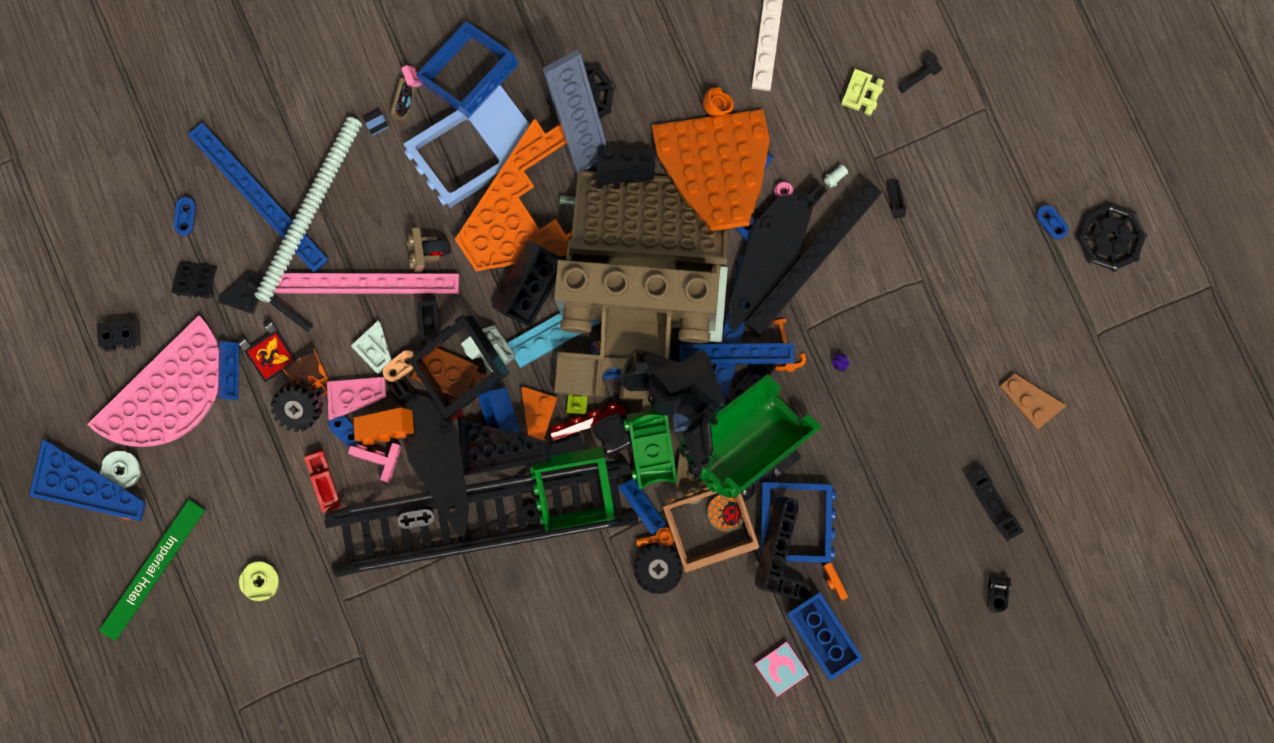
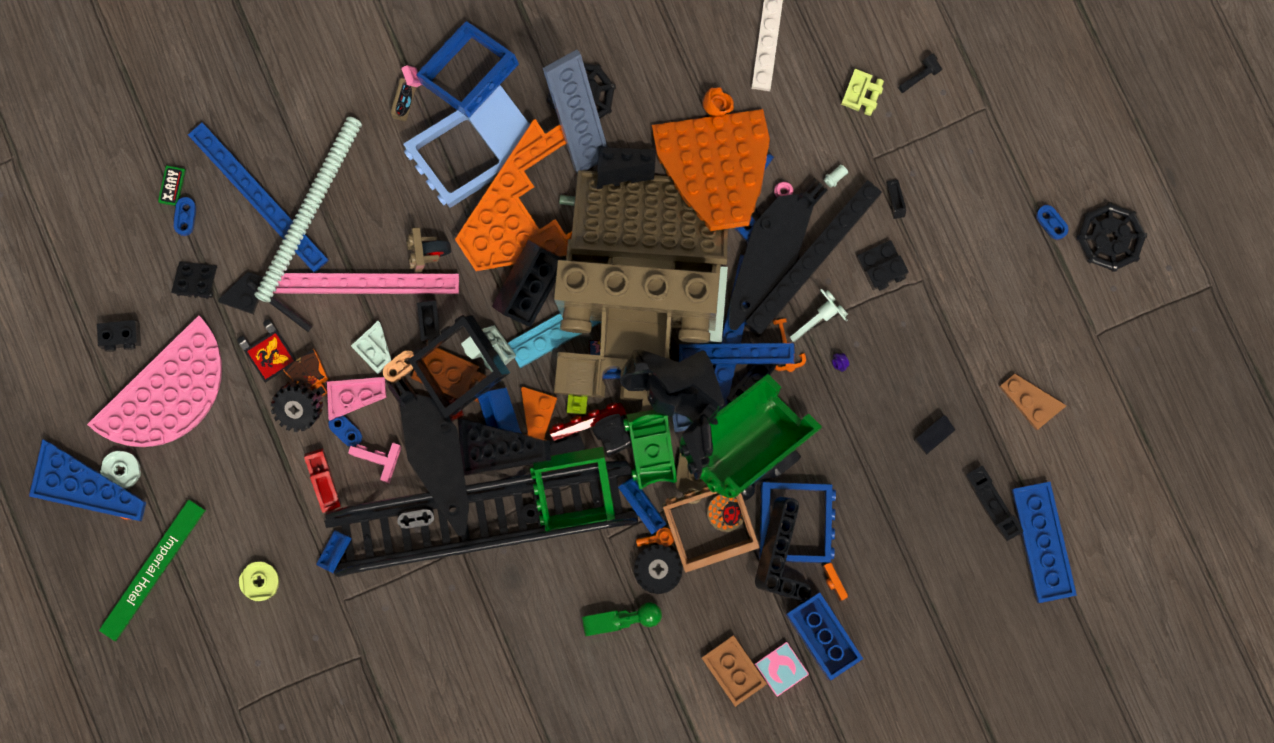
(171, 185): none -> tile
(228, 370): blue tile -> none
(333, 551): none -> blue plate
(375, 123): tile -> none
(383, 426): orange brick -> none
(648, 615): none -> green beam
(734, 671): none -> medium nougat plate
(826, 311): none -> light aqua piece
(882, 266): none -> black plate
(935, 434): none -> black slope
(998, 592): black piece -> none
(1044, 542): none -> blue plate

